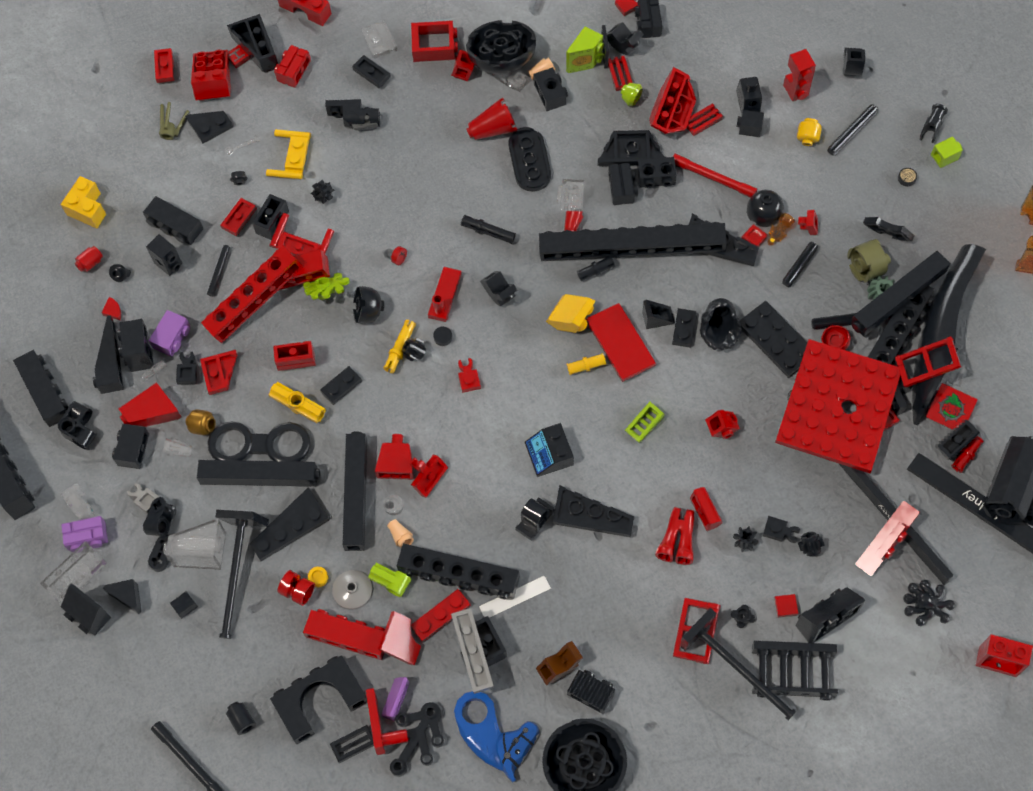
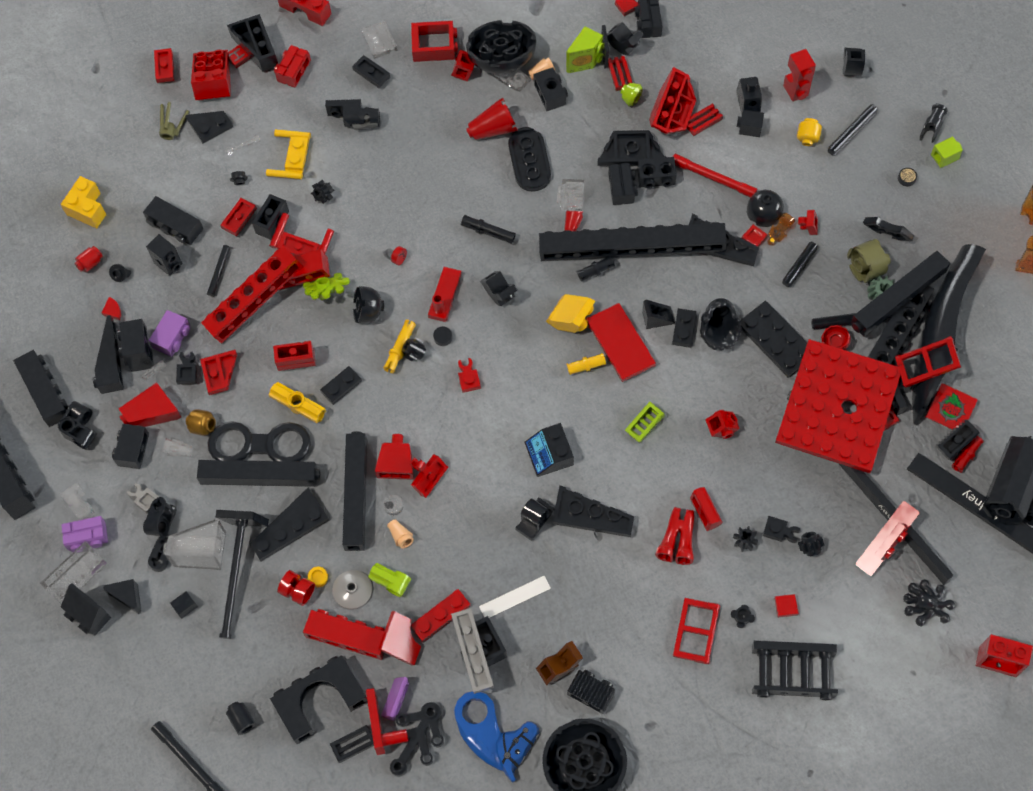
(411, 554): black brick -> none
(699, 631): black tile -> none
(829, 614): black wedge -> none

